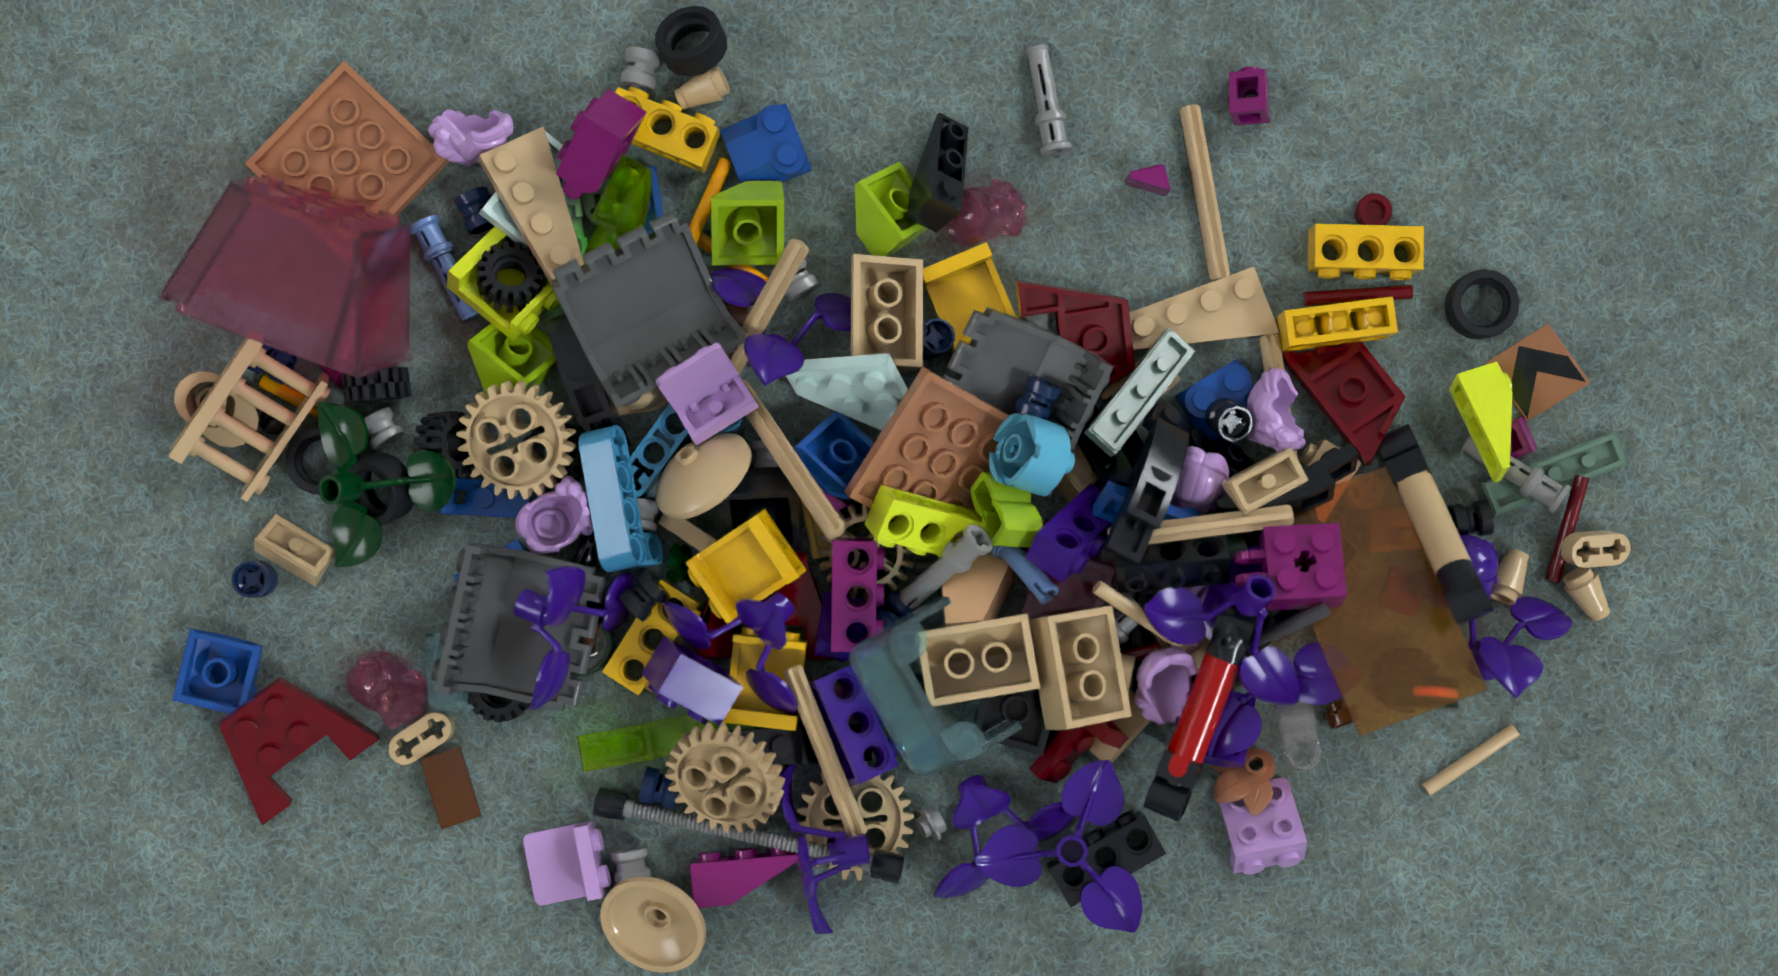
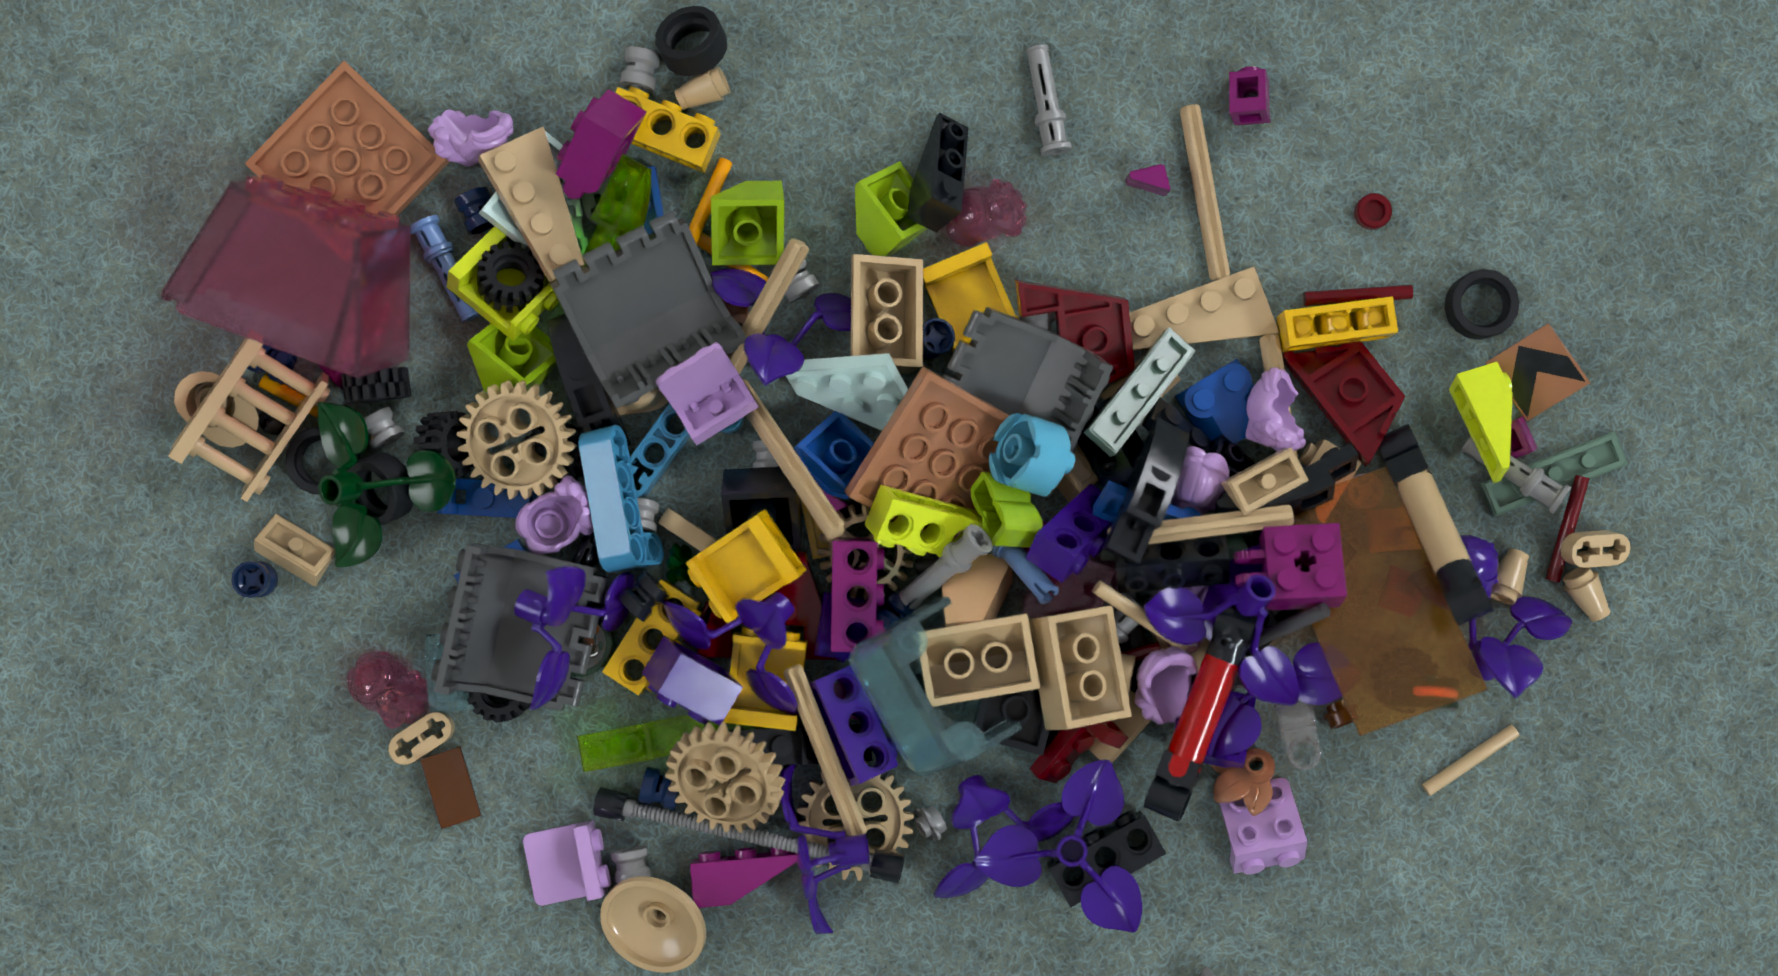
(217, 671): blue slope -> none
(278, 728): dark red wing -> none
(702, 475): tan dish -> none
(766, 146): blue slope -> none
(1037, 397): dark blue wheel -> none
(1234, 425): black wheel -> none
(1378, 238): yellow brick -> none
(1473, 518): black wheel -> none

